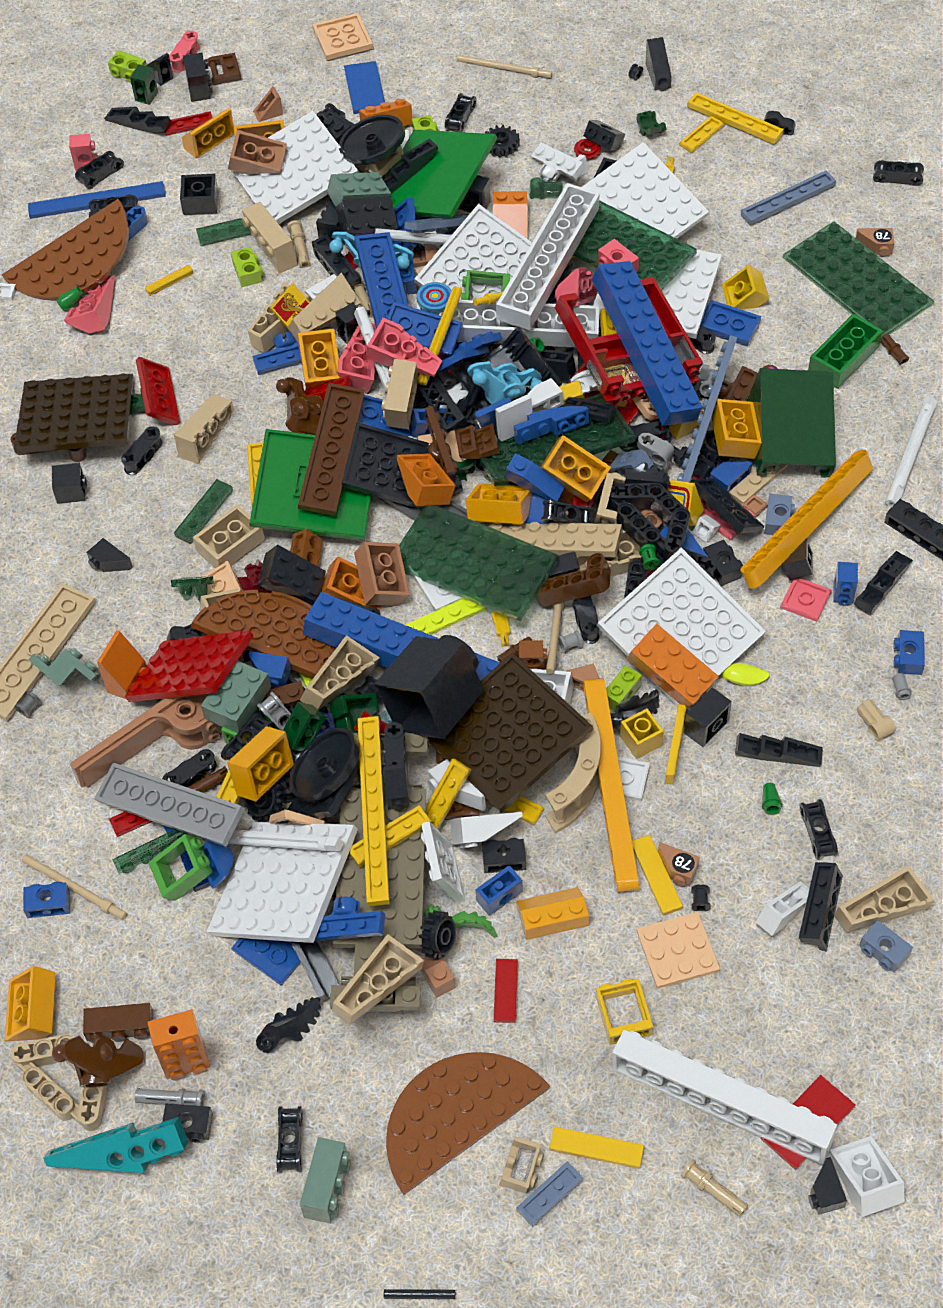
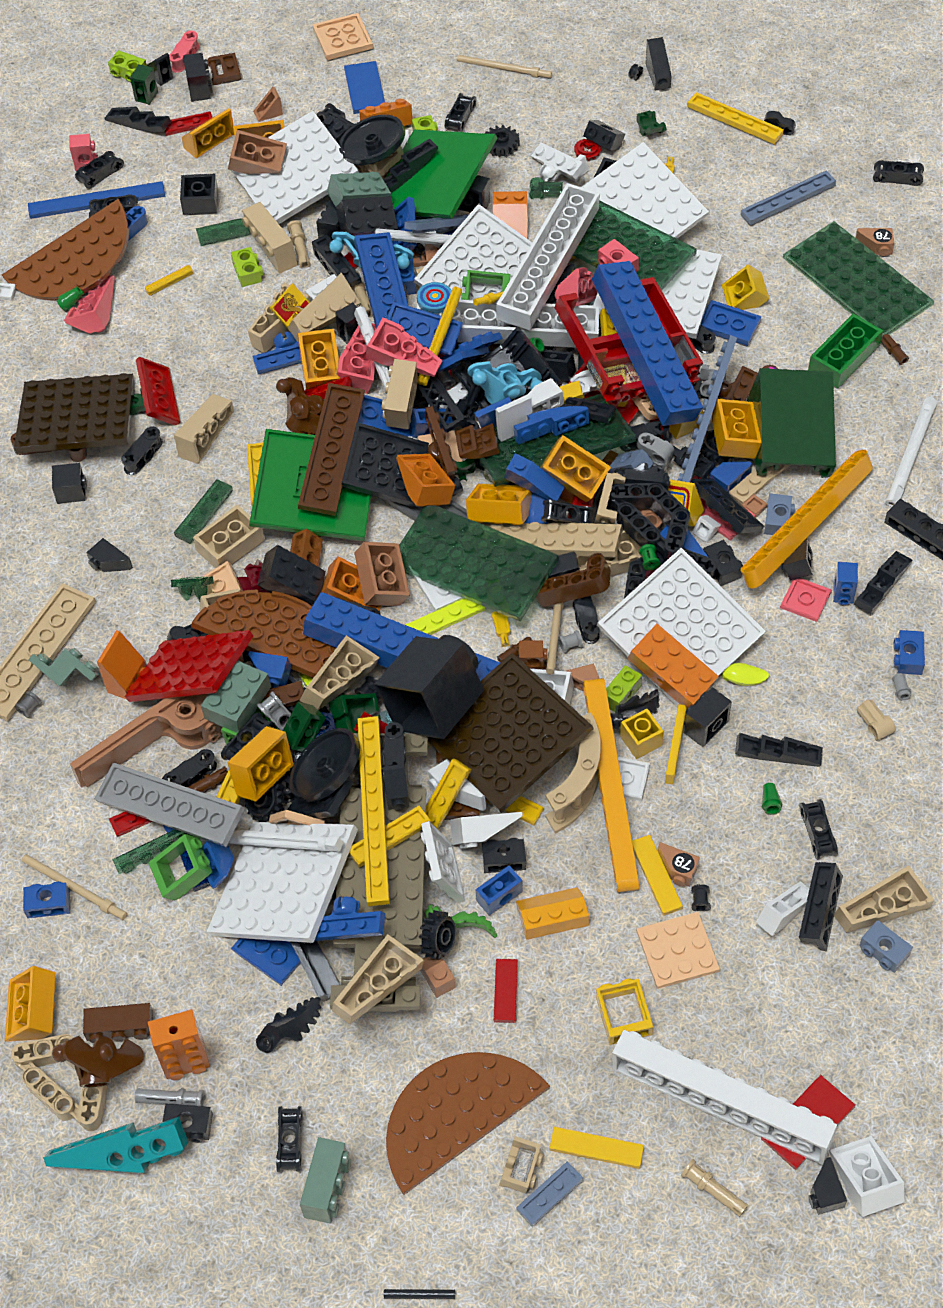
(701, 134): yellow tile -> none

